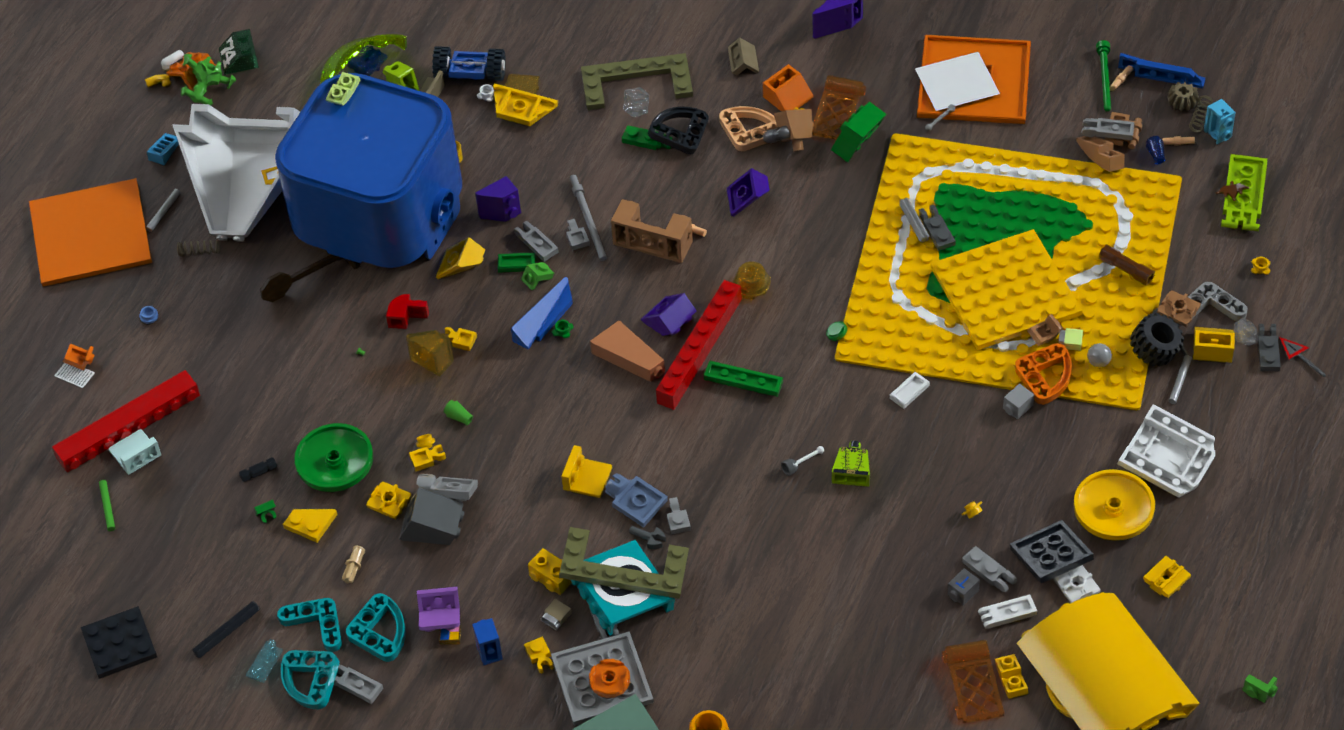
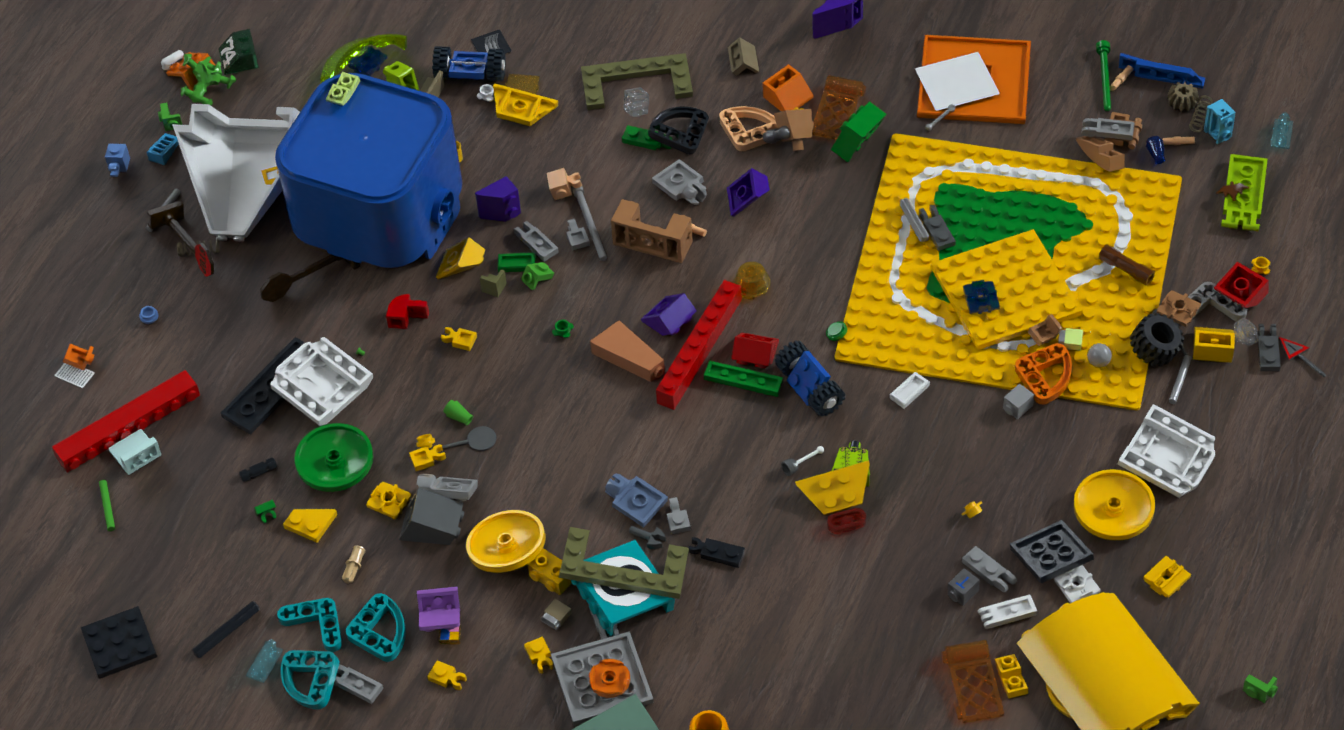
(89, 232): orange tile -> none
(117, 158): none -> medium blue brick
(164, 79): yellow arm -> none
(167, 119): none -> bright green bracket
(169, 216): none -> dark brown piece
(257, 399): none -> black plate
(320, 380): none -> white wedge
(430, 350): clear yellow slope -> none
(444, 674): none -> yellow plate
(479, 439): none -> dark grey piece
(487, 641): blue brick -> none
(491, 40): none -> black sticker
(493, 284): none -> olive panel
(505, 541): none -> yellow dish
(543, 315): wedge -> none
(561, 183): none -> light nougat brick
(585, 475): yellow bracket -> none
(681, 182): none -> light grey plate
(718, 551): none -> black plate
(754, 349): none -> red slope
(809, 378): none -> plate
(837, 488): none -> yellow wing
(846, 521): none -> clear red plate
(981, 304): none -> piece
(1243, 286): none -> red slope
(1282, 131): none -> clear light blue hinge

